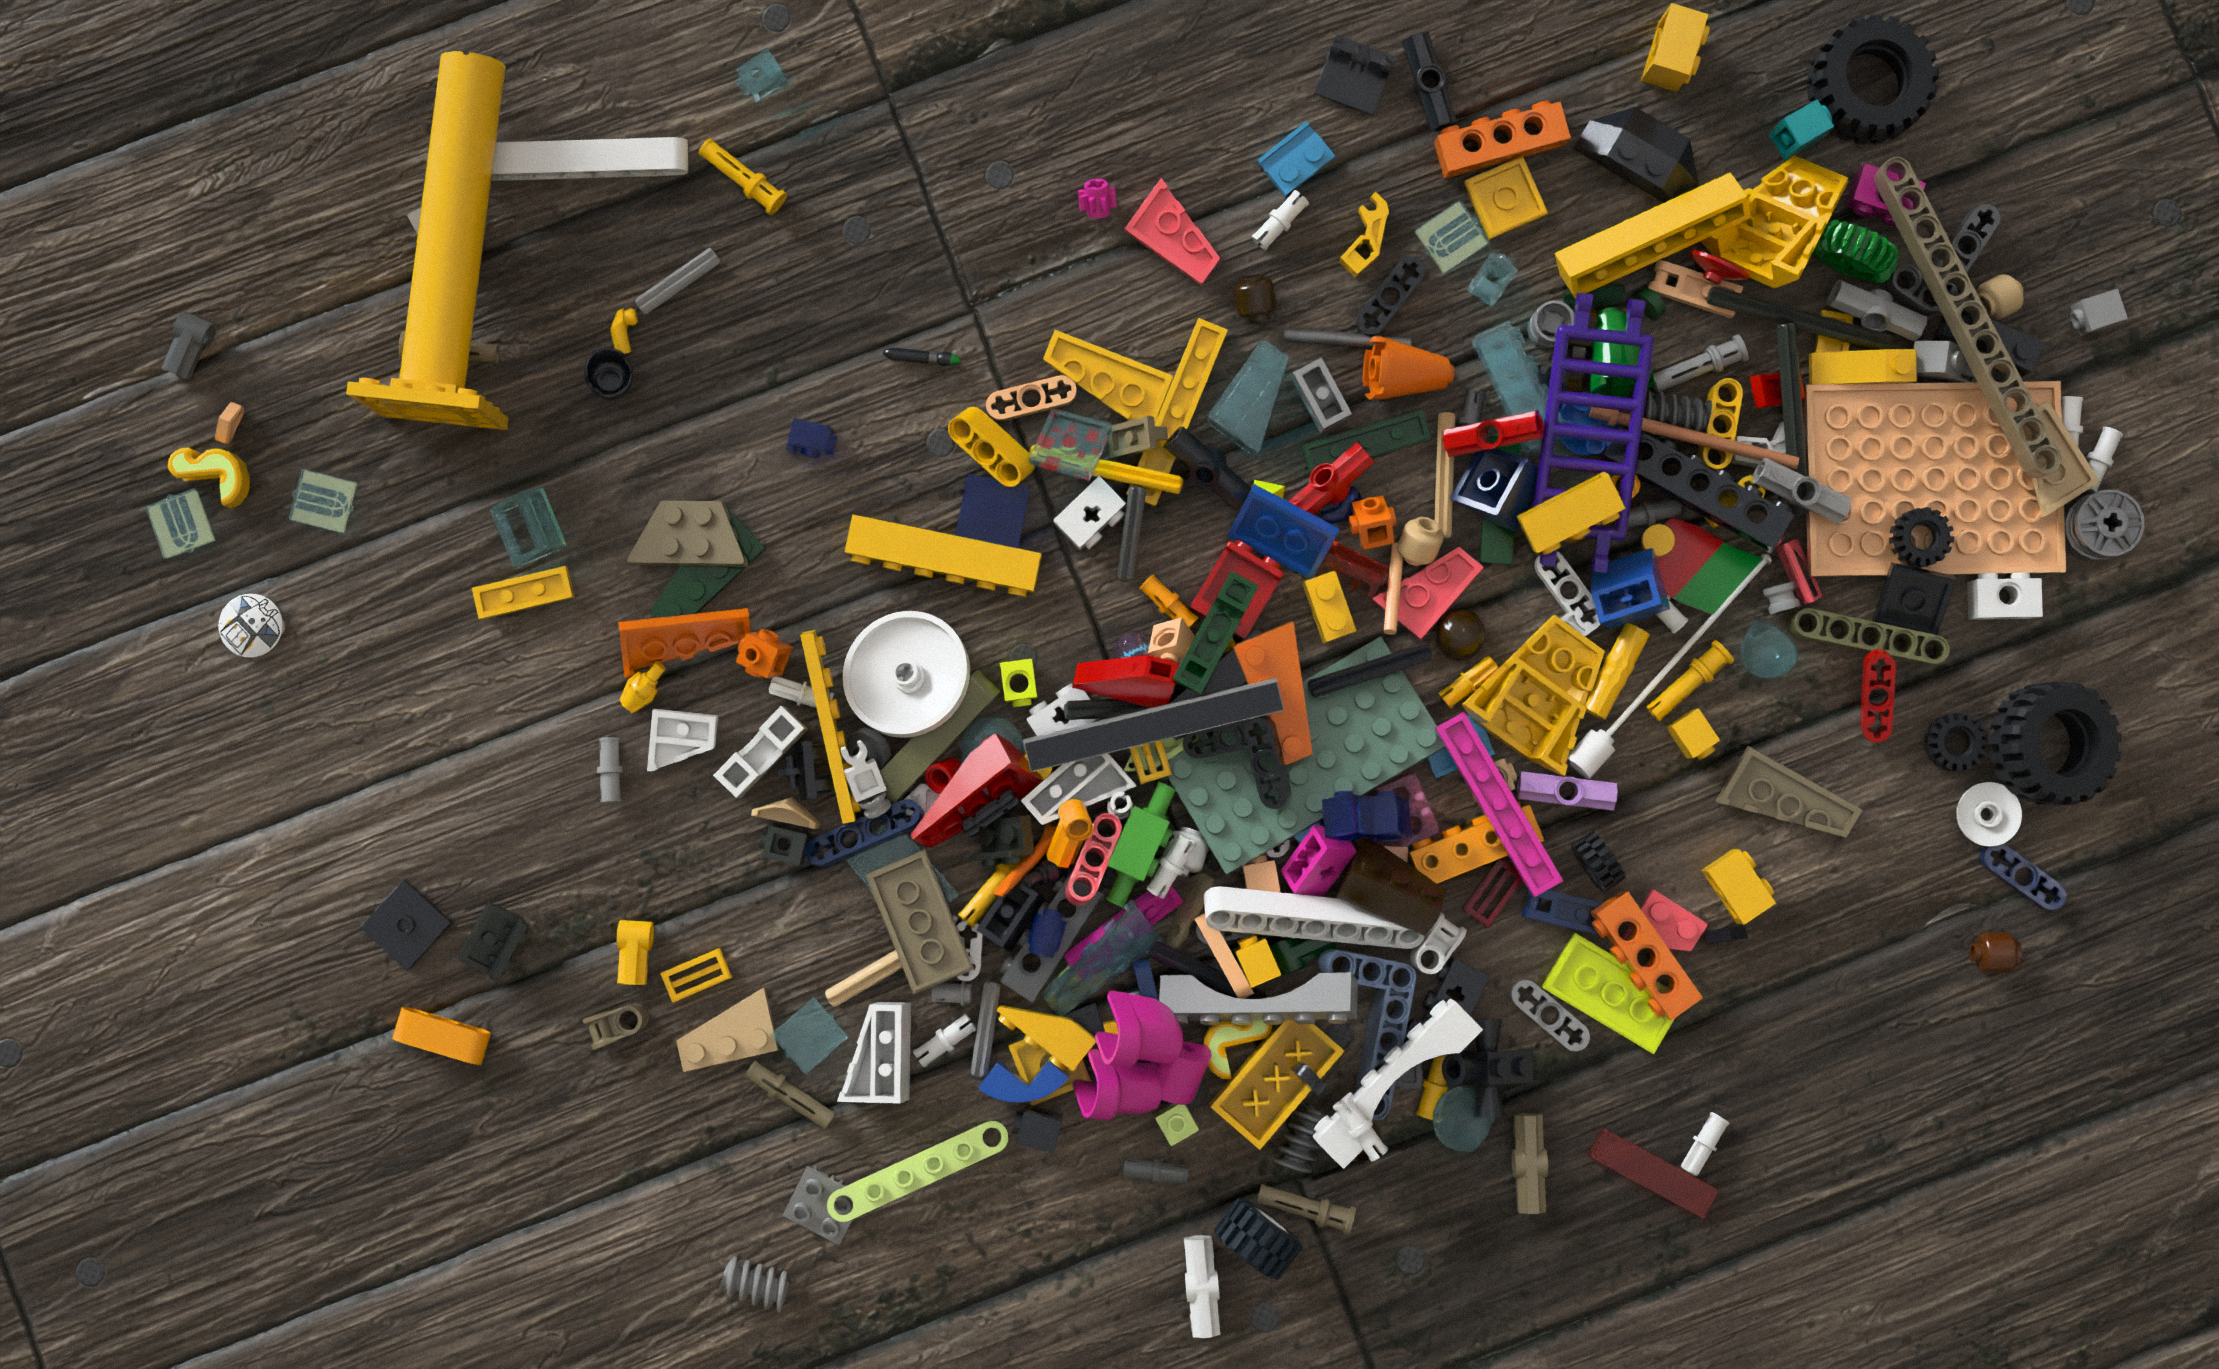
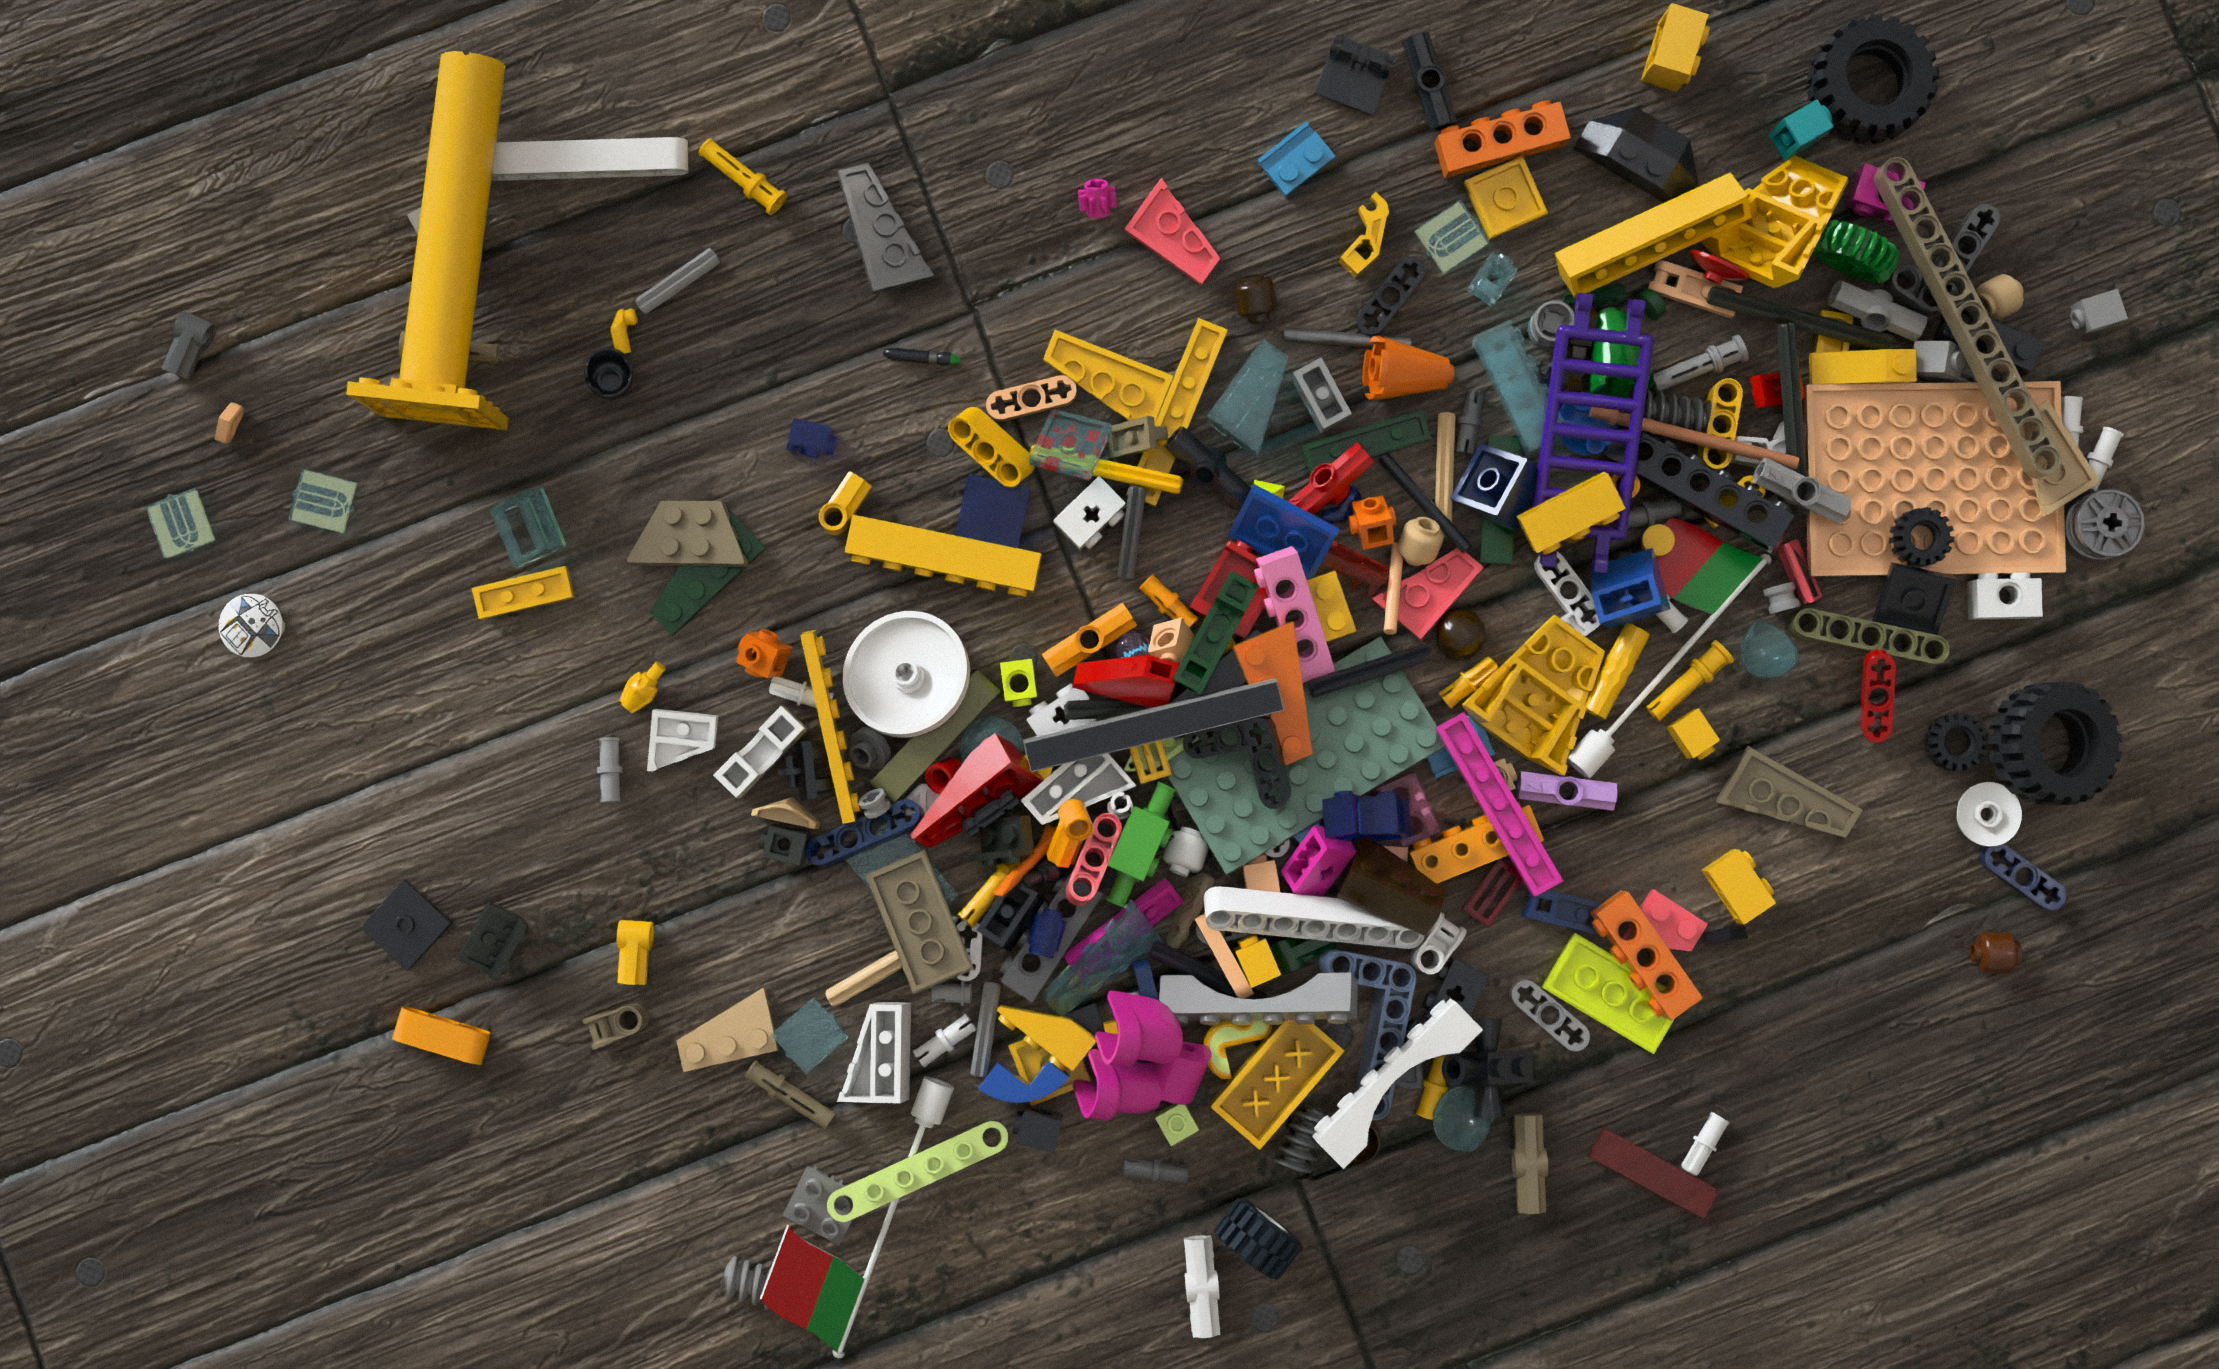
(213, 464): yellow animal -> none
(679, 636): orange wing -> none
(722, 964): yellow tile -> none
(769, 81): clear light blue brick -> none
(819, 1287): none -> flag
(845, 501): none -> yellow piece
(864, 775): white plate -> none
(883, 242): none -> dark grey wing
(1107, 628): none -> light orange piece
(1171, 866): white pin -> none
(1280, 220): white pin -> none
(1287, 566): none -> bright pink brick
(1309, 1078): black tile -> none
(1321, 1211): dark tan pin -> none
(1360, 1128): white pin -> none
(1425, 503): none -> black bar
(1511, 431): red piece -> none
(1598, 861): black tyre -> none

